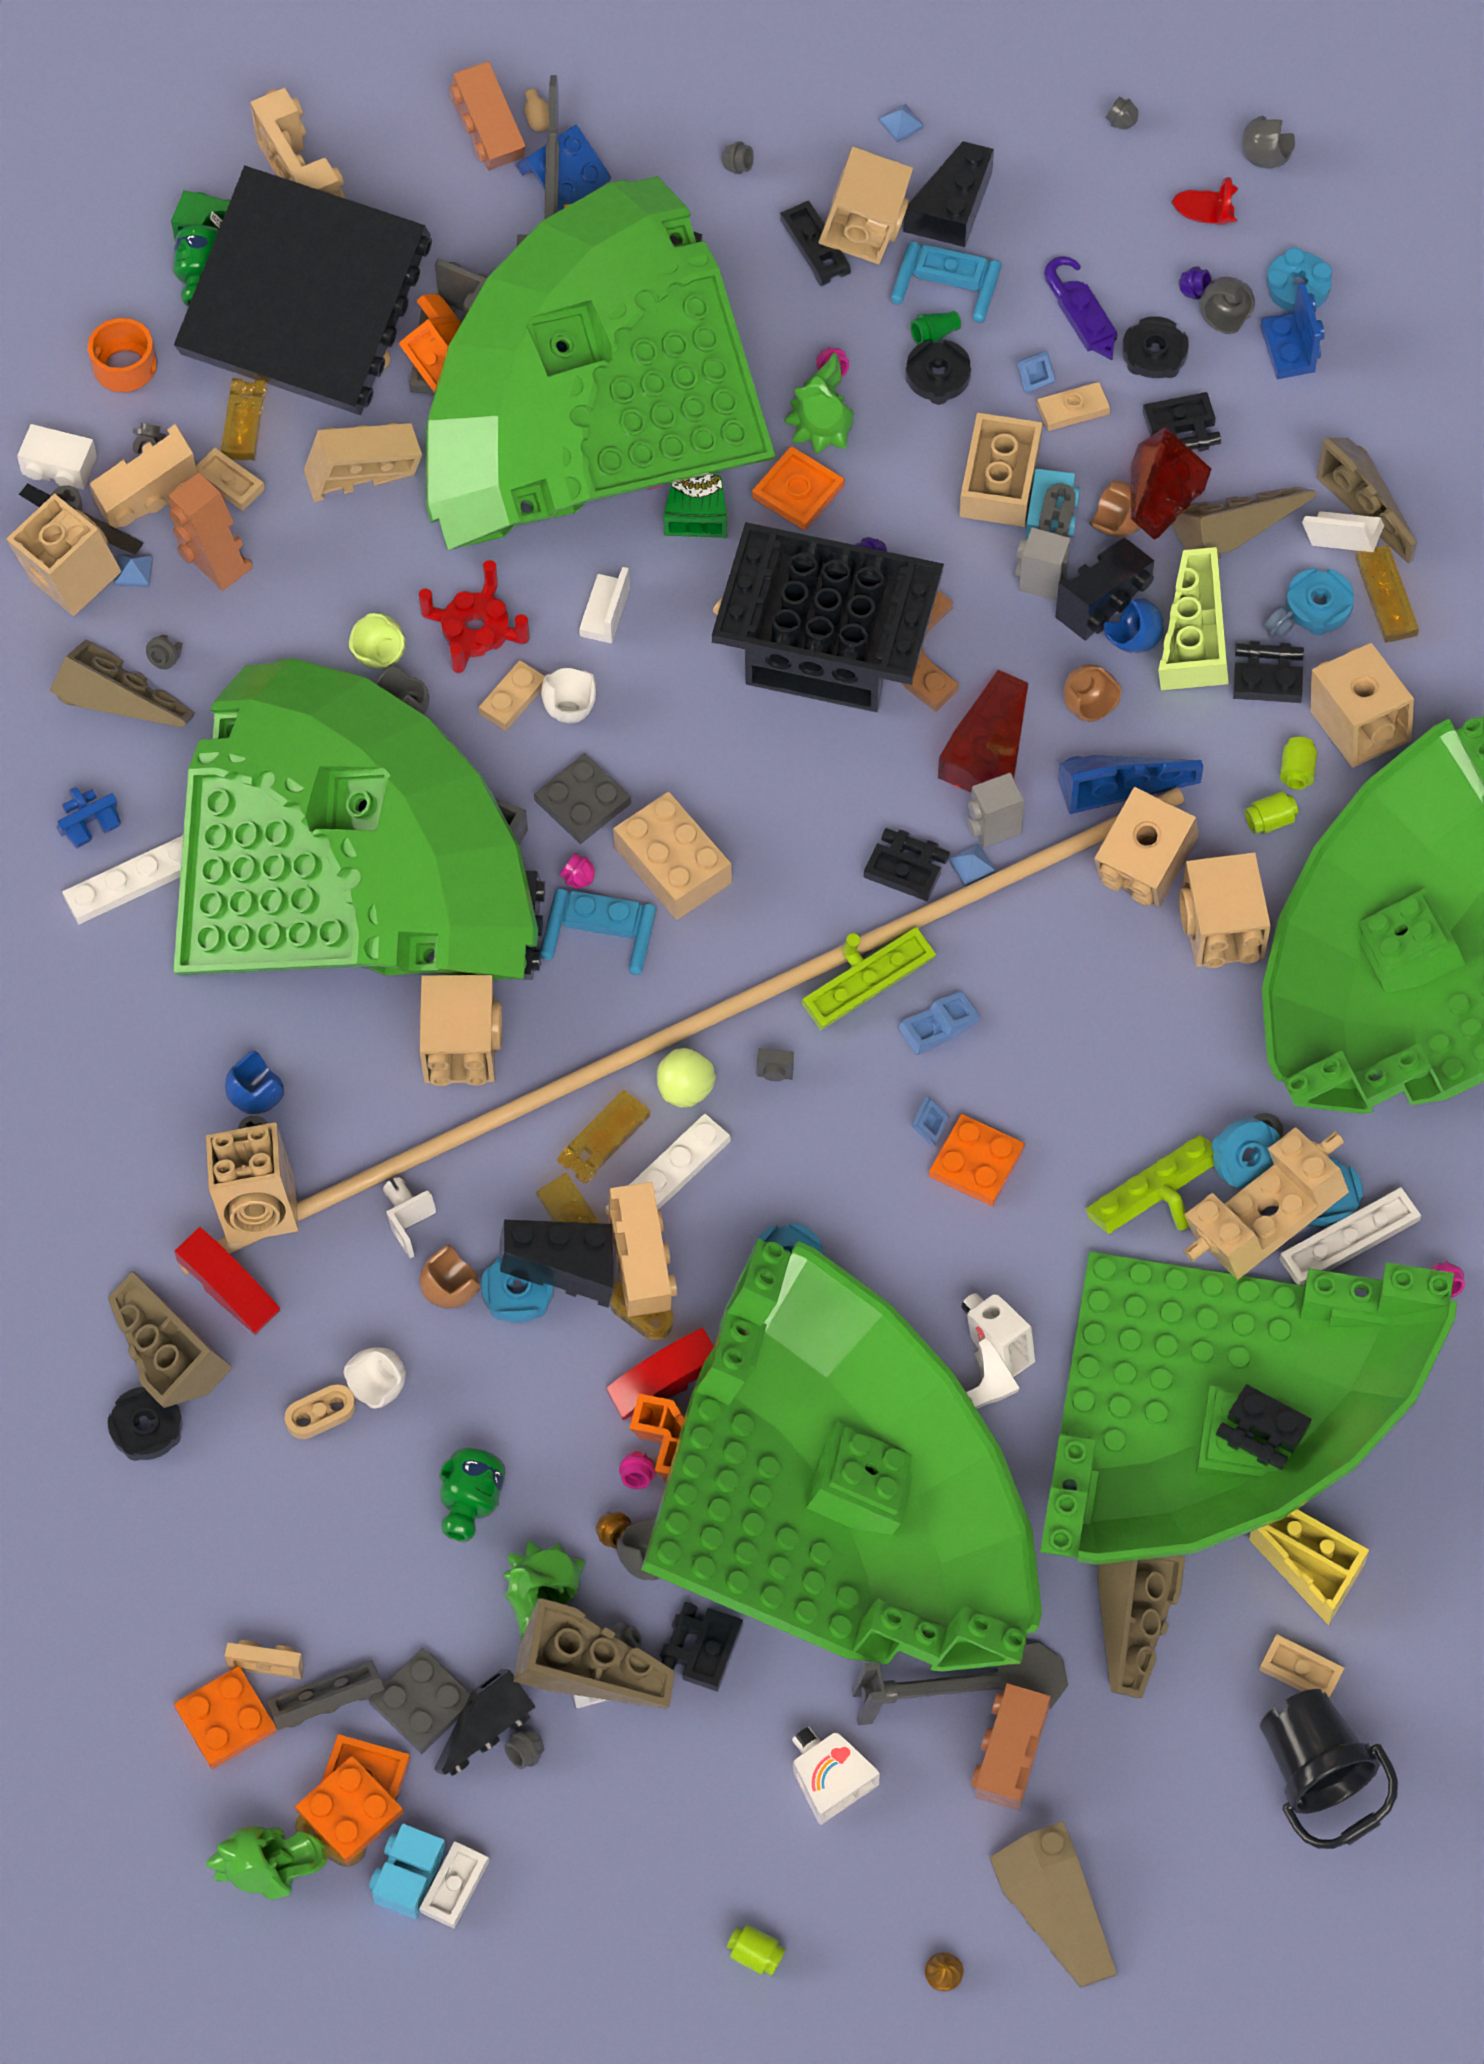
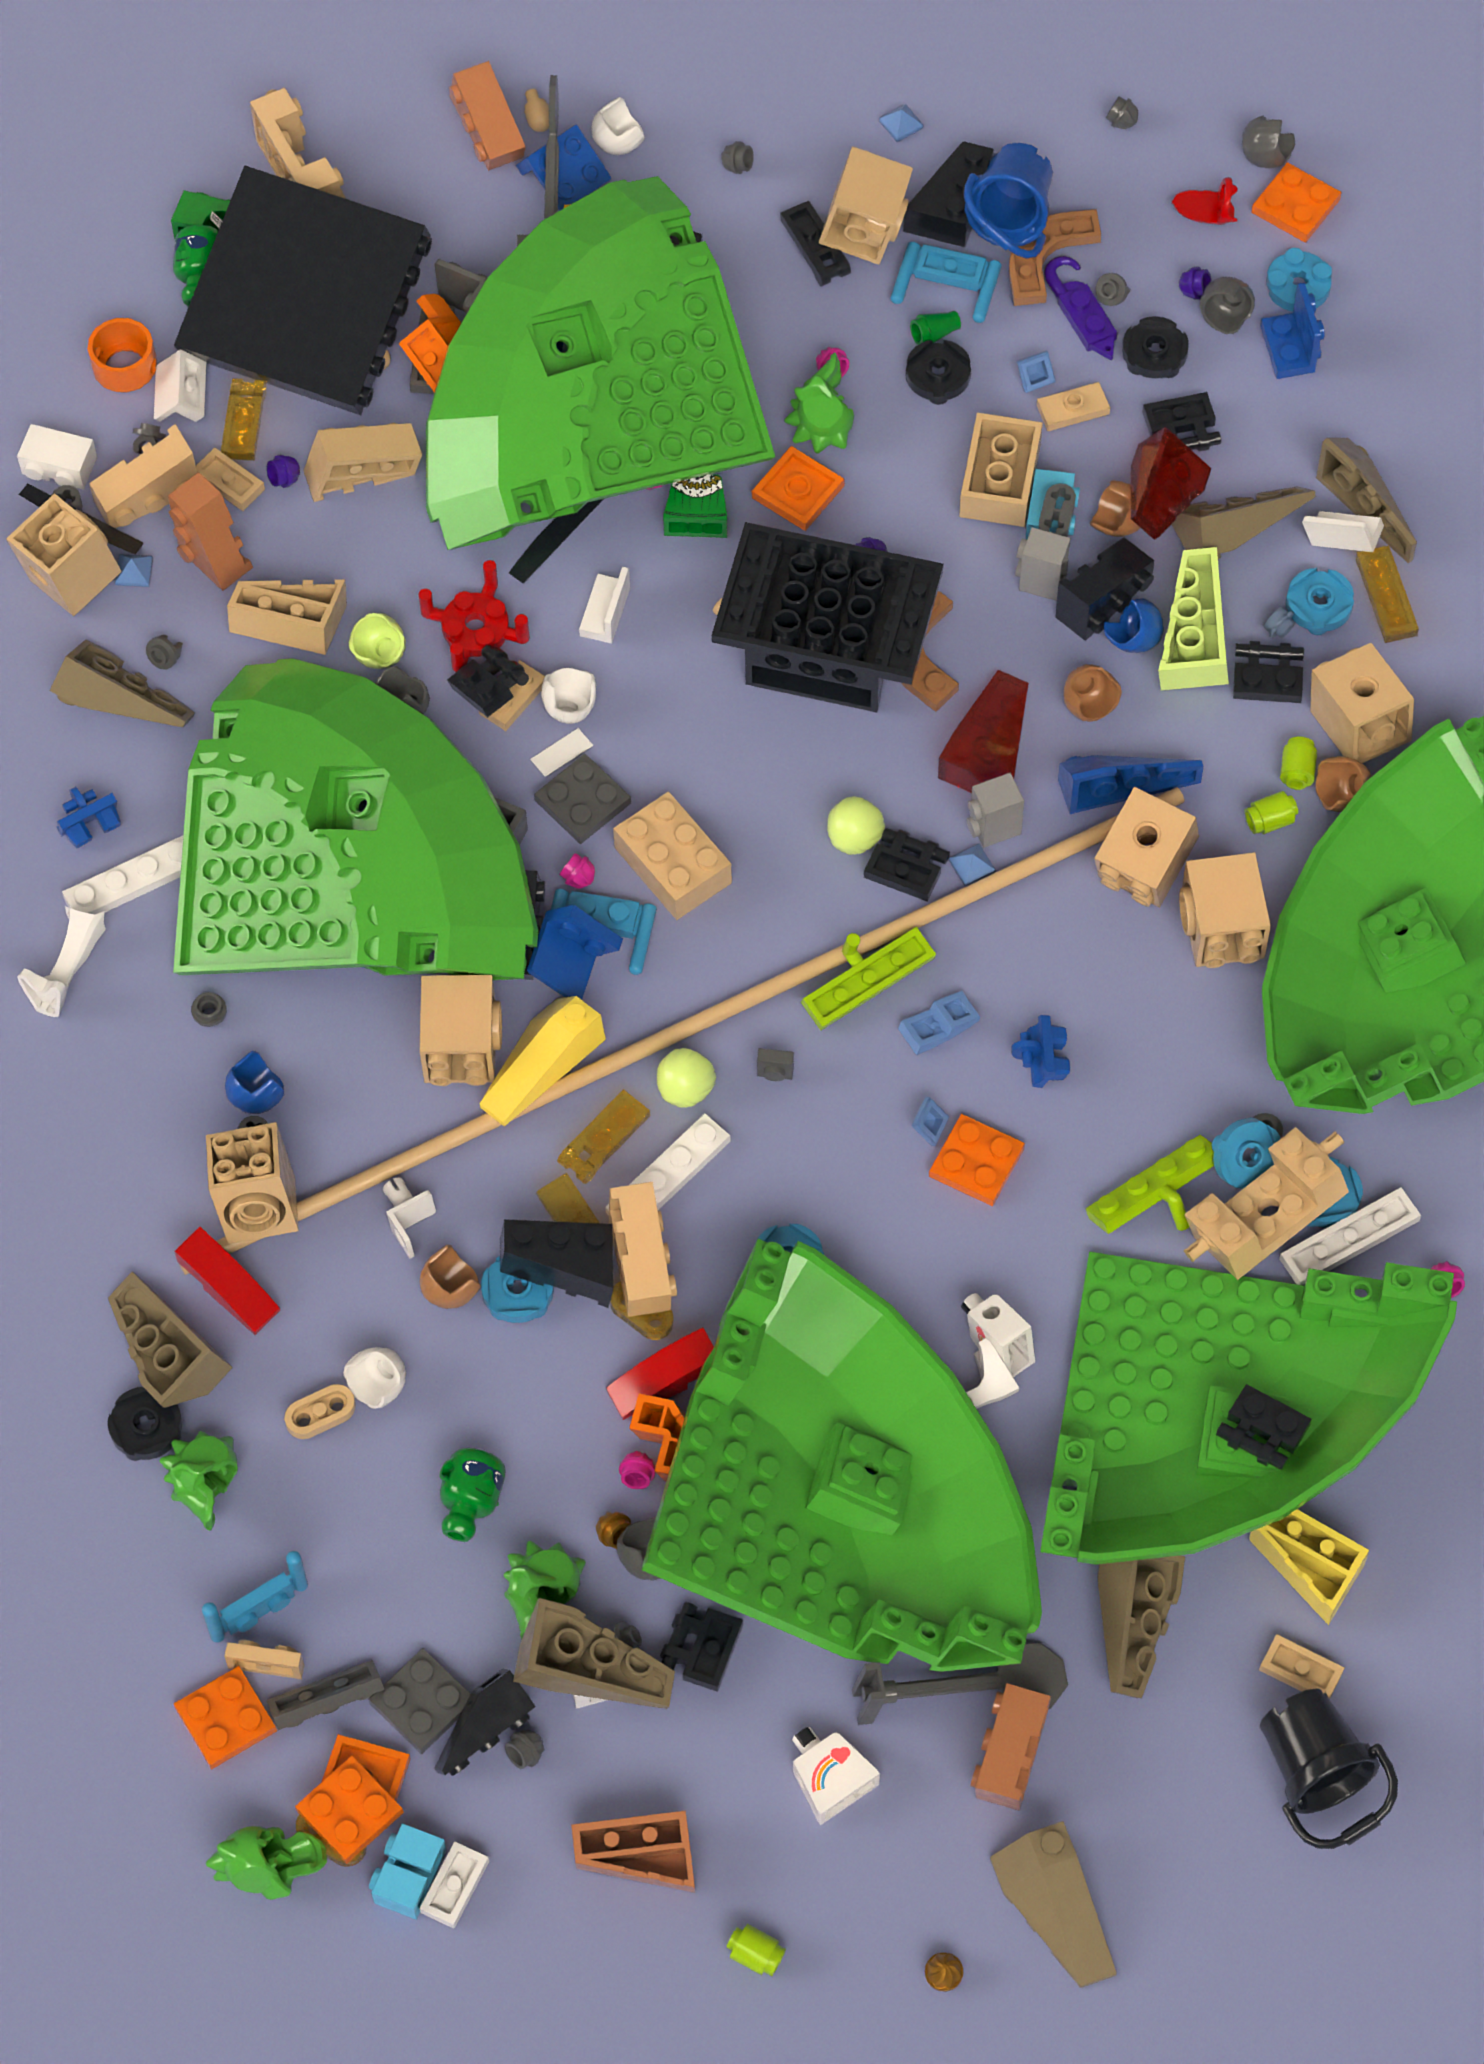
(49, 992): none -> white animal
(180, 387): none -> white panel
(201, 1473): none -> bright green head
(206, 1001): none -> dark grey plate
(268, 1597): none -> dark azure plate
(283, 471): none -> dark purple plate
(288, 614): none -> tan wedge
(480, 686): none -> black plate
(543, 1055): none -> light yellow wedge
(549, 541): none -> black sticker
(561, 752): none -> white sticker
(569, 948): none -> blue bracket
(616, 129): none -> white hair
(638, 1849): none -> nougat wedge
(855, 825): none -> yellowish green hair
(1011, 199): none -> blue piece
(1037, 1051): none -> blue hips
(1060, 231): none -> medium nougat plate
(1111, 289): none -> dark grey plate
(1296, 202): none -> orange plate
(1339, 781): none -> medium nougat hair

